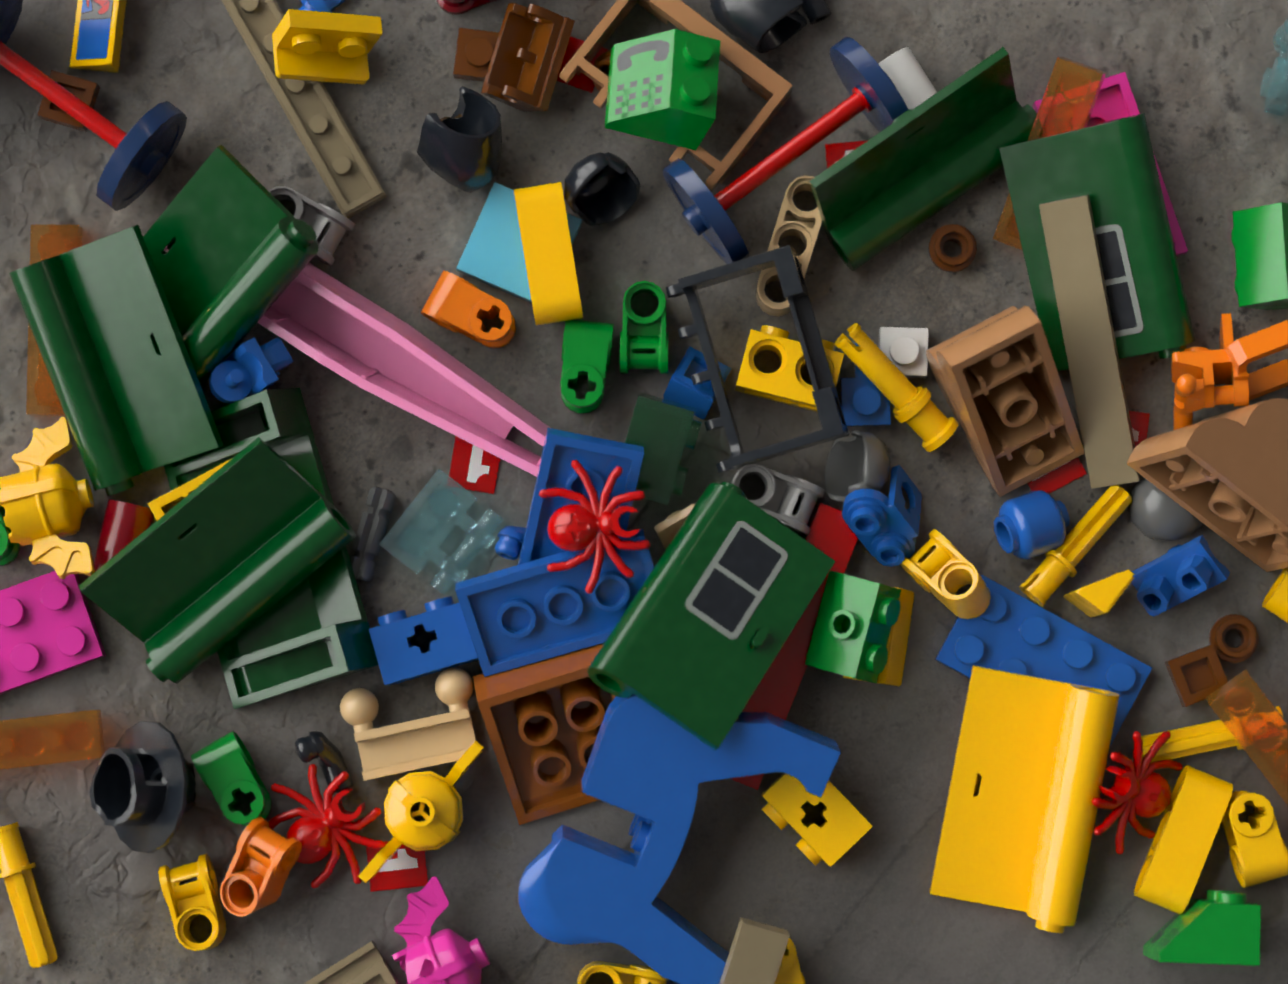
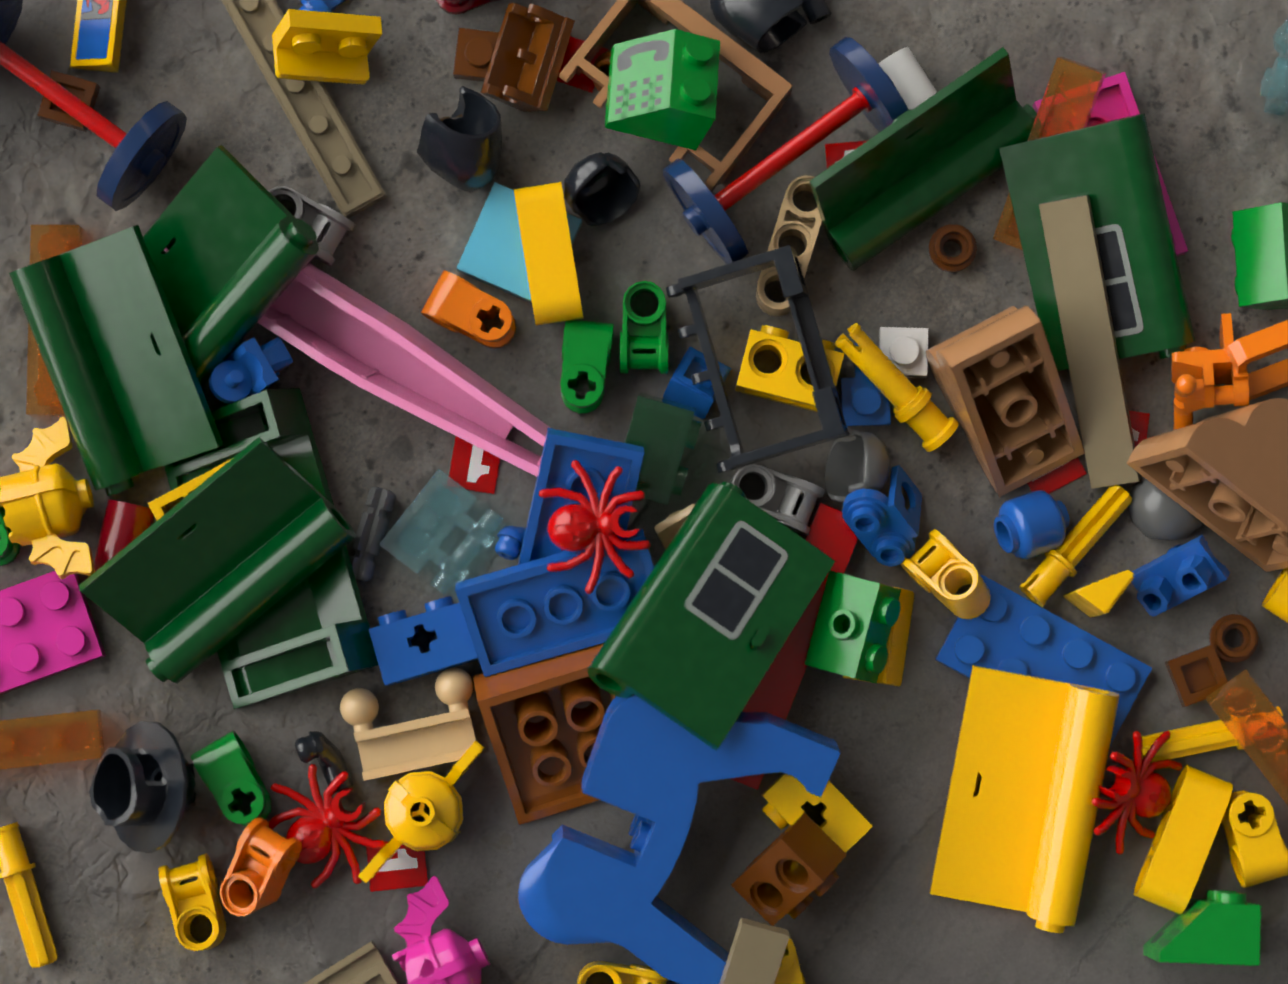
(789, 870): none -> reddish brown brick

